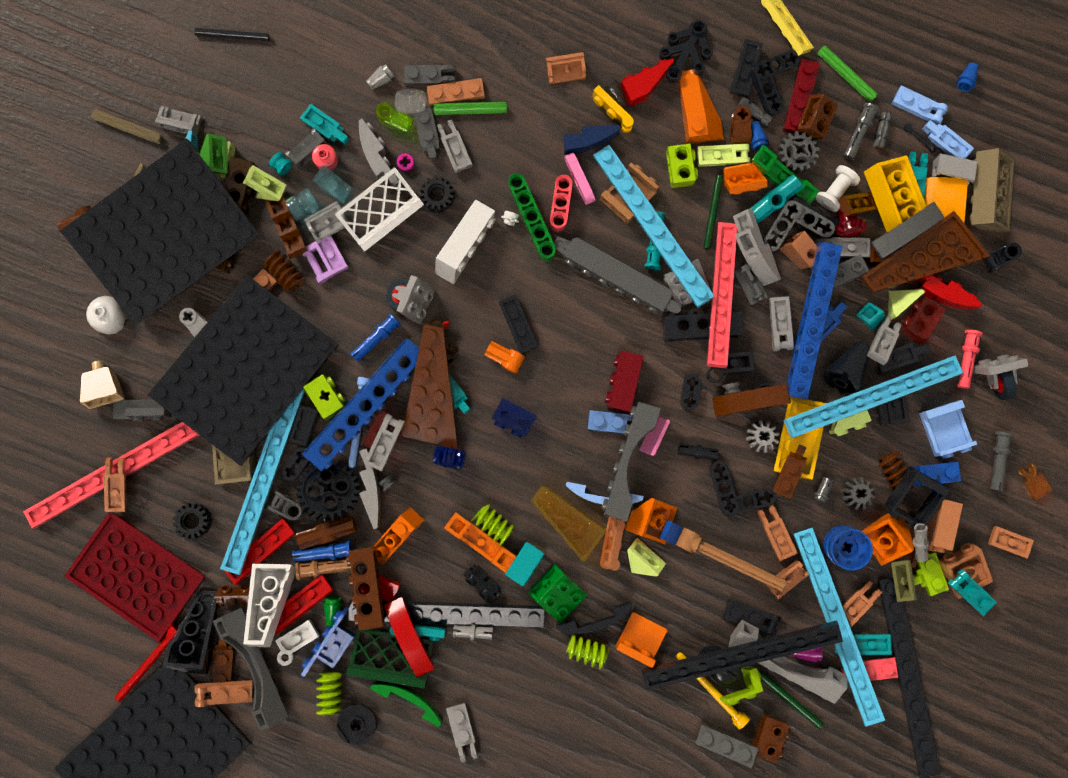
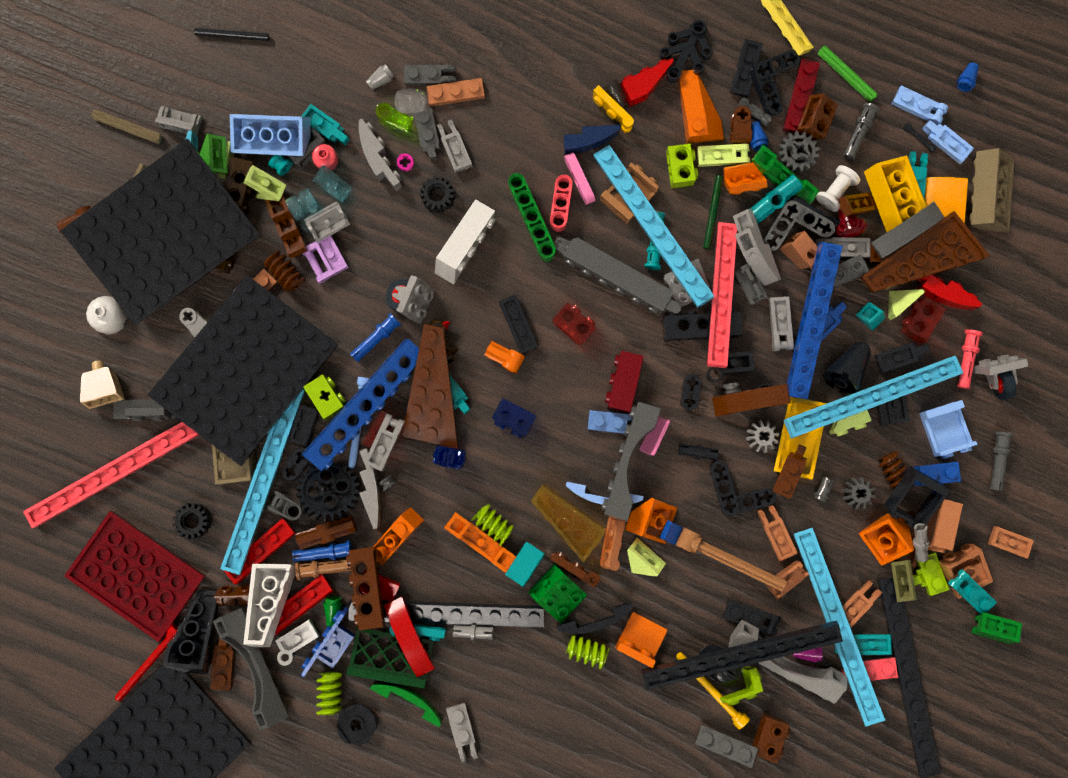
(115, 487): nougat hinge -> none
(223, 693): nougat plate -> none
(269, 134): none -> light blue slope
(389, 222): white fence -> none
(470, 108): bright green axle -> none
(487, 590): black hinge -> none
(510, 218): white plate -> none
(566, 68): nougat hinge -> none
(570, 328): none -> clear red brick
(575, 569): none -> reddish brown hinge
(790, 700): dark green bar -> none
(858, 547): blue wheel -> none
(882, 130): dark grey axle -> none
(884, 341): light grey hinge -> none
(954, 167): light grey hinge -> none
(997, 628): none -> green hinge
(1000, 257): black piece -> none
(1036, 484): clear orange plate -> none

